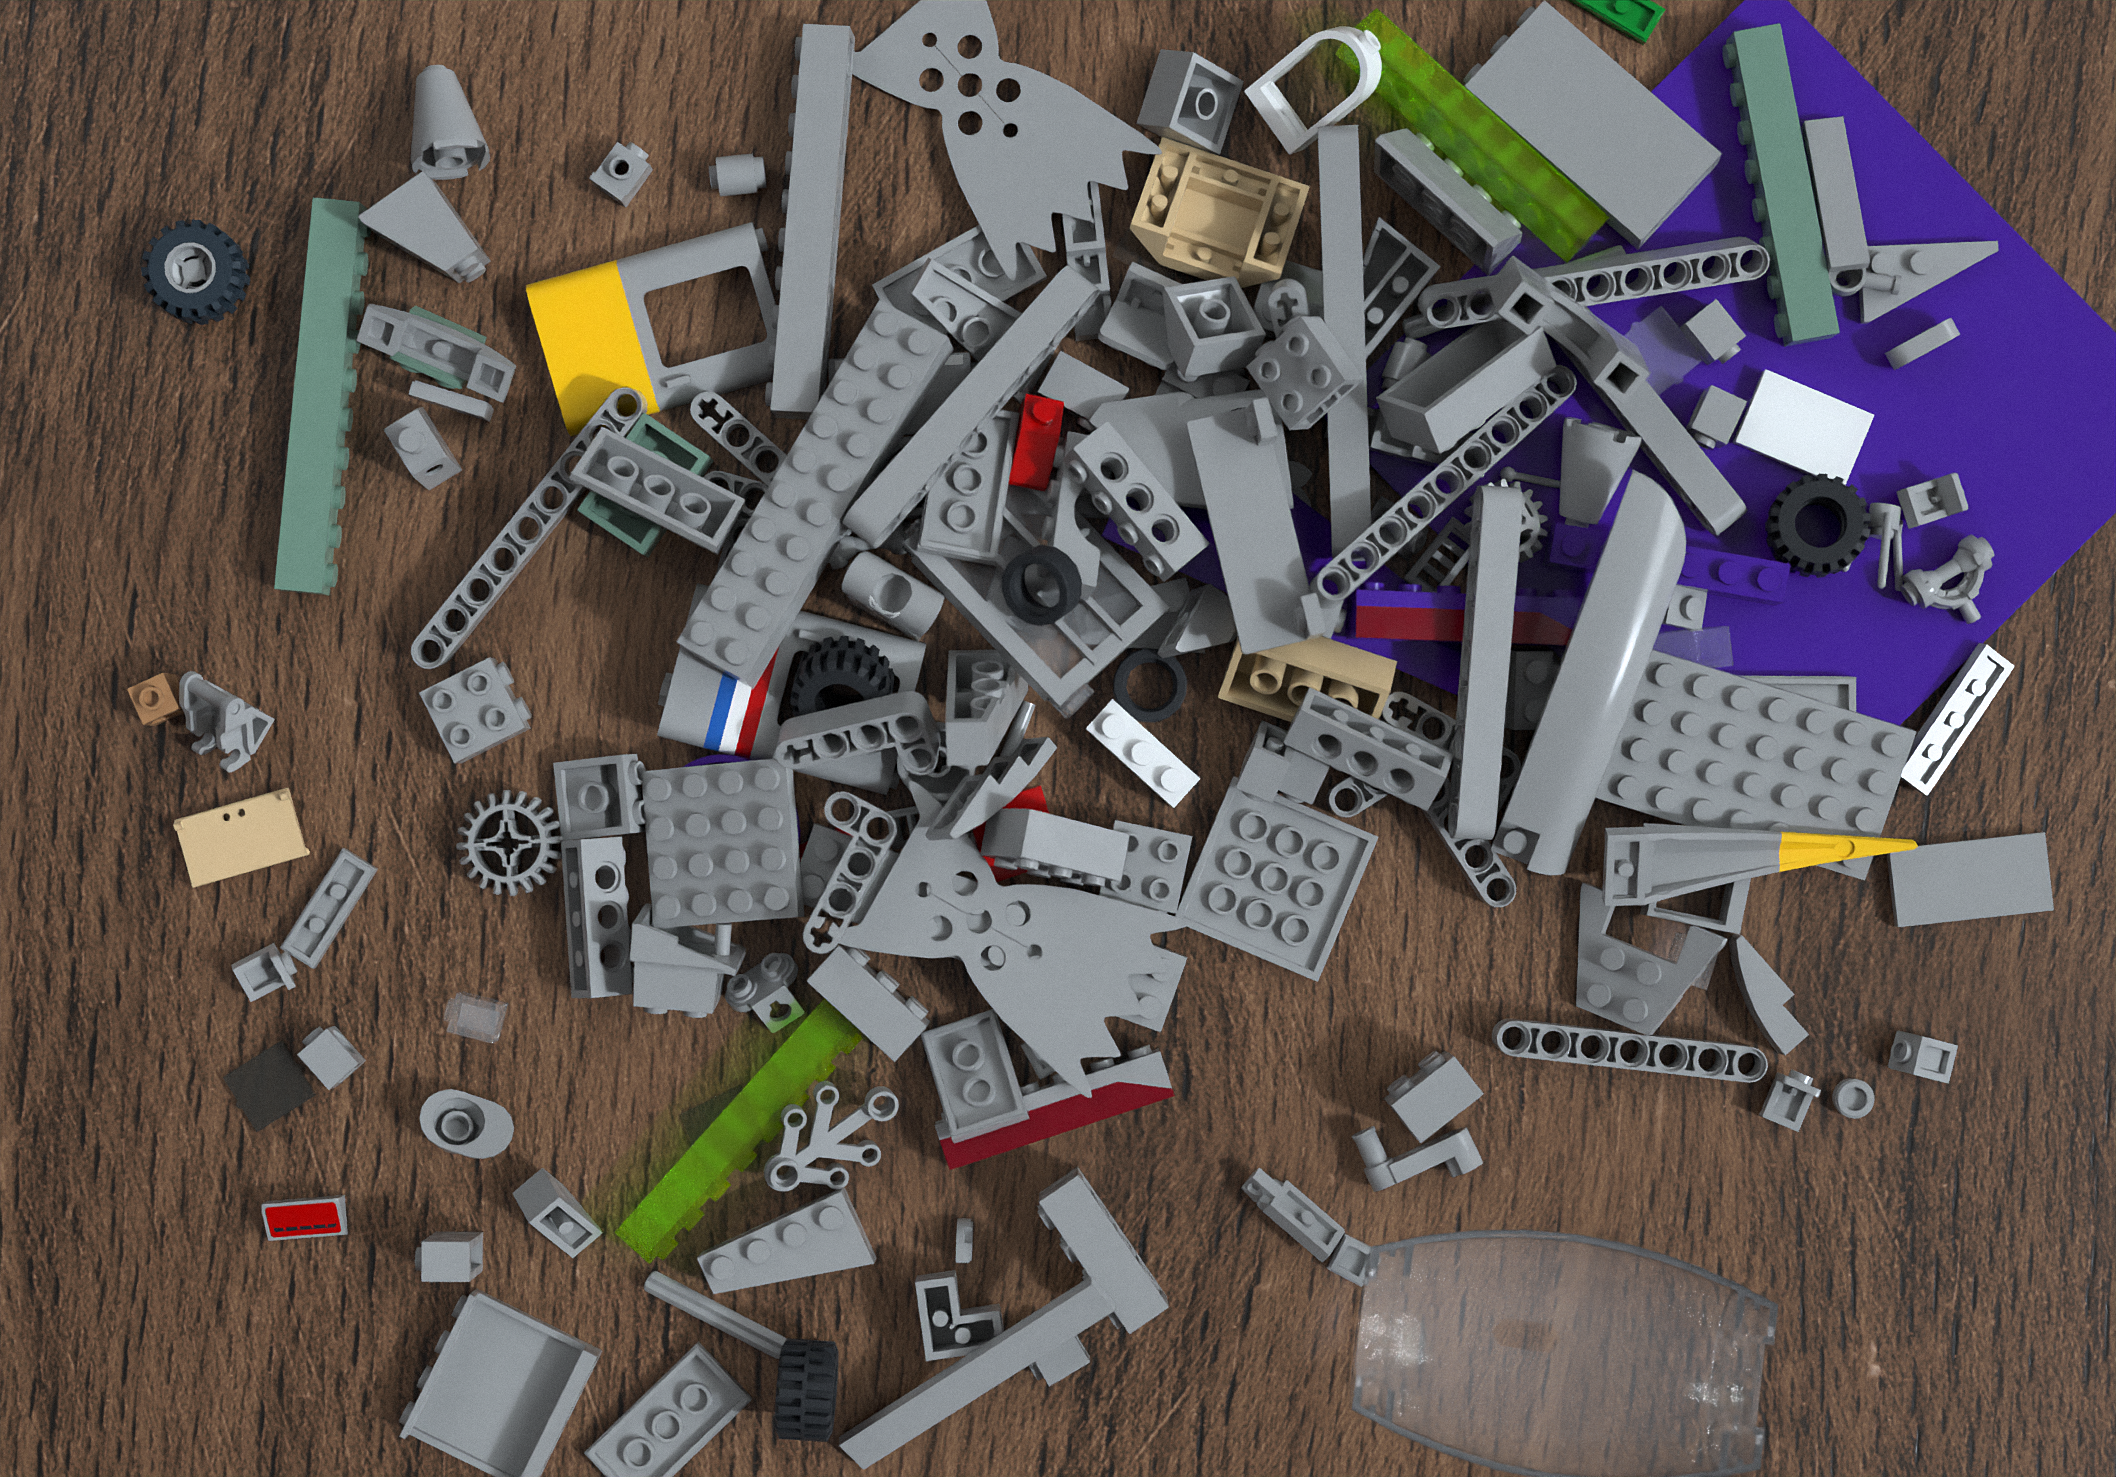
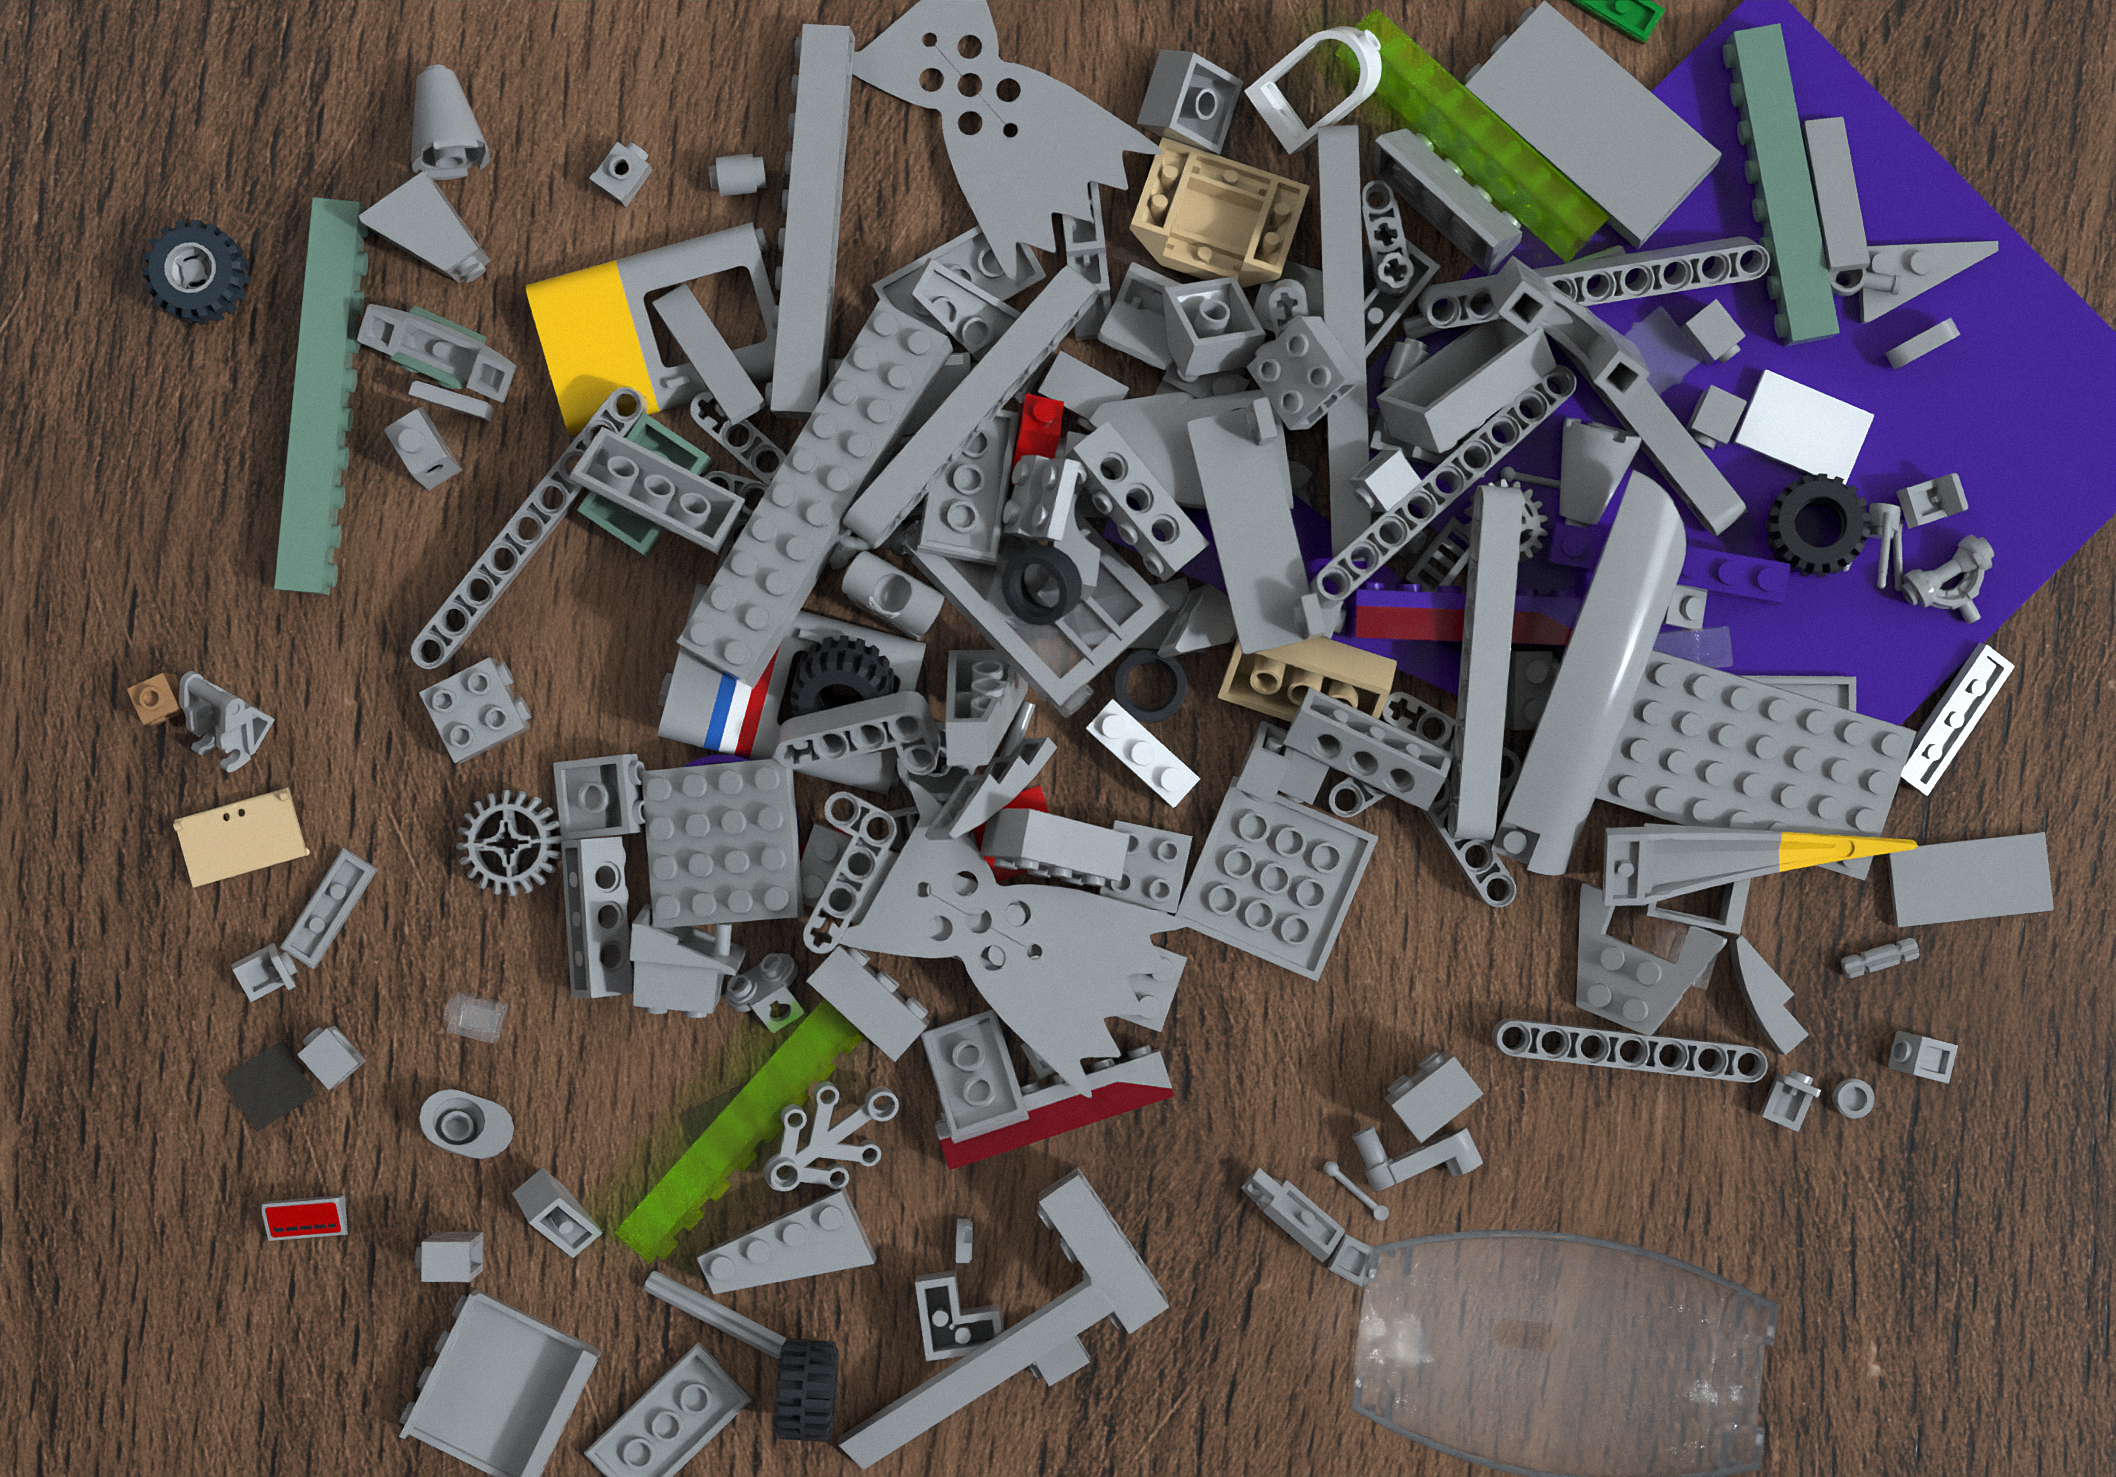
(709, 354): none -> light grey tile
(1040, 498): none -> light grey plate
(1380, 1211): none -> light grey hinge
(1383, 256): none -> light grey beam
(1384, 481): none -> brick
(1880, 958): none -> light grey axle

